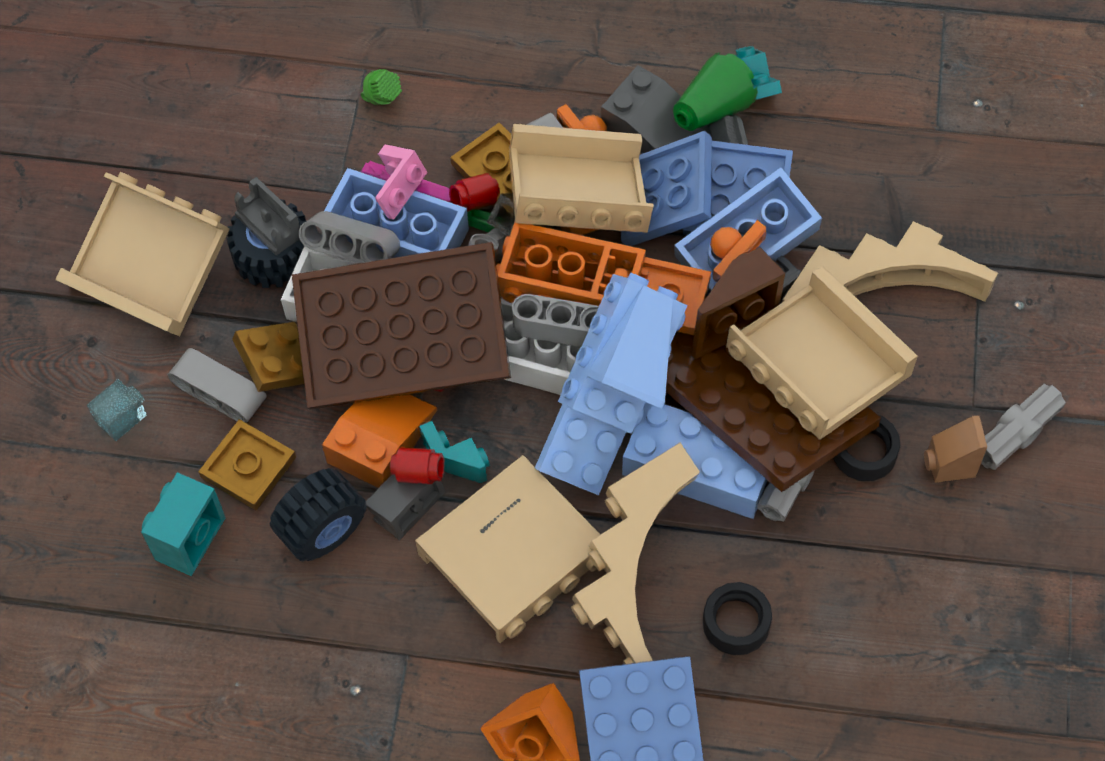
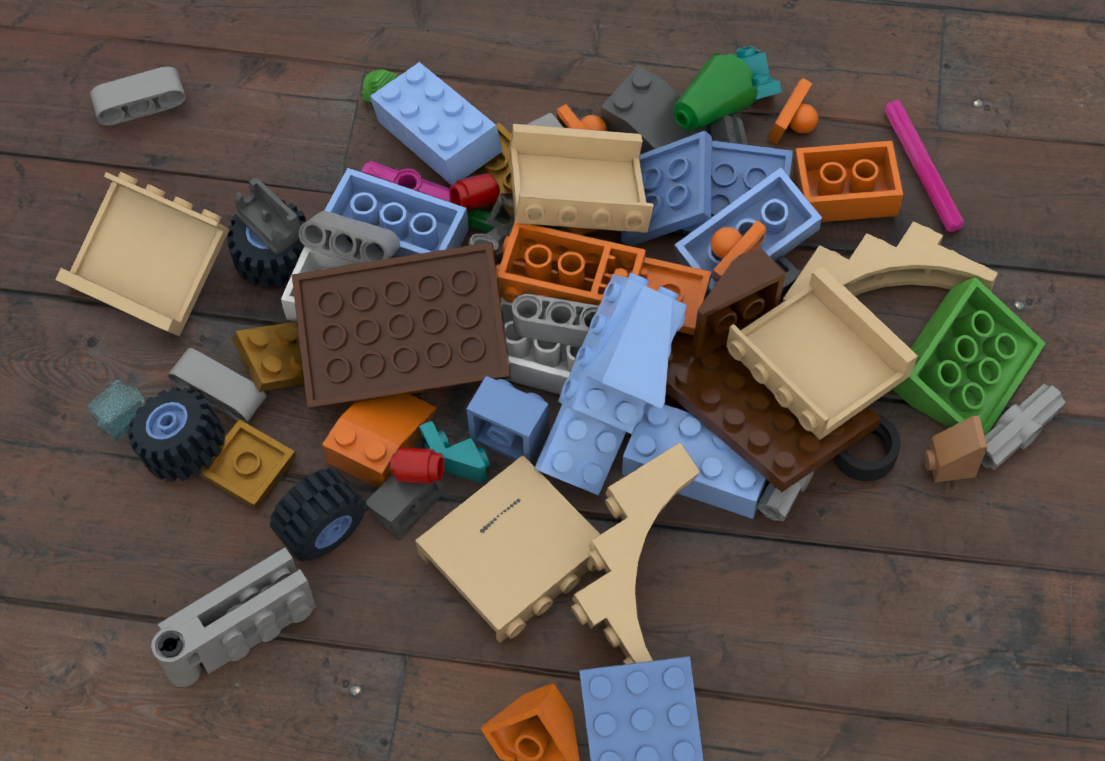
(137, 96): none -> light grey beam
(176, 434): none -> black wheel
(183, 523): teal brick -> none
(232, 619): none -> light grey hinge
(406, 175): bright pink bracket -> none
(436, 123): none -> light blue brick
(508, 419): none -> medium blue brick
(737, 592): black tyre -> none
(799, 116): none -> orange tile
(849, 180): none -> orange brick
(924, 166): none -> dark pink axle
(969, 358): none -> bright green slope

